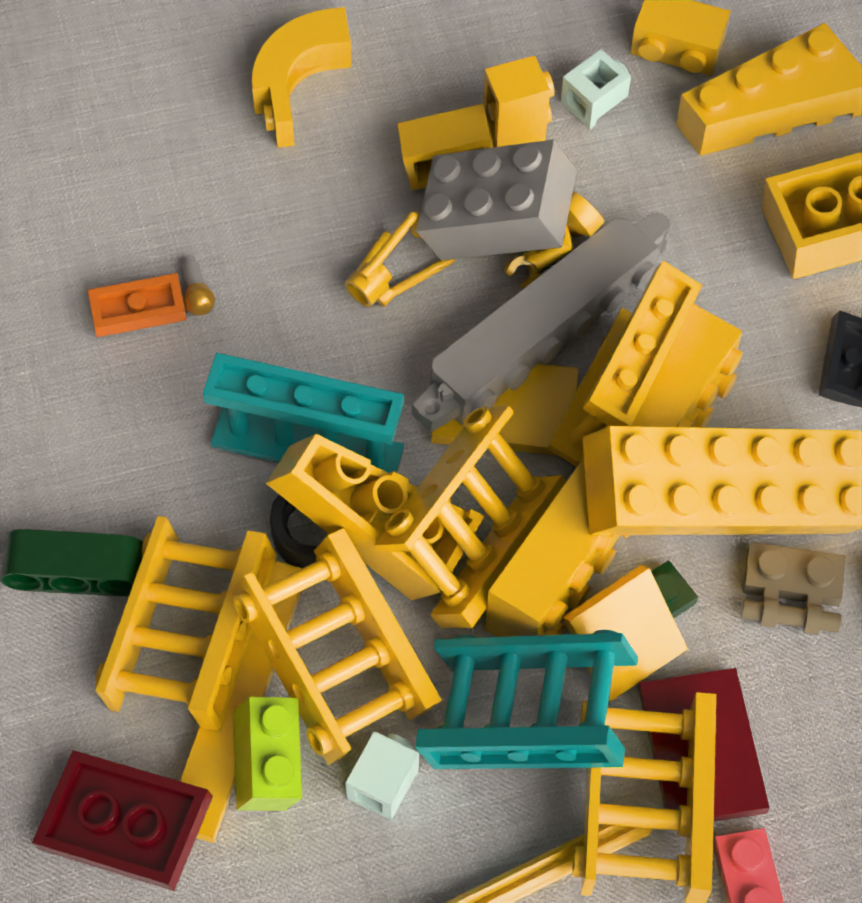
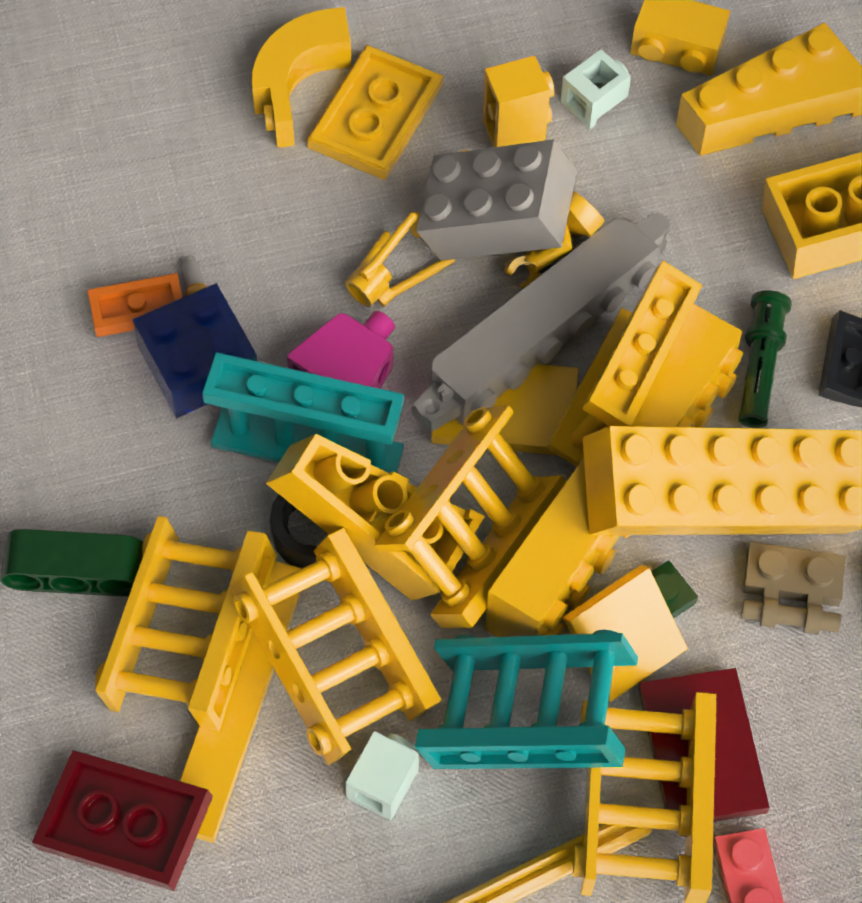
(183, 341): none -> clear blue brick
(267, 754): lime brick -> none
(348, 350): none -> dark pink torso
(375, 112): none -> yellow tile
(438, 135): yellow brick -> none
(764, 340): none -> dark green pin

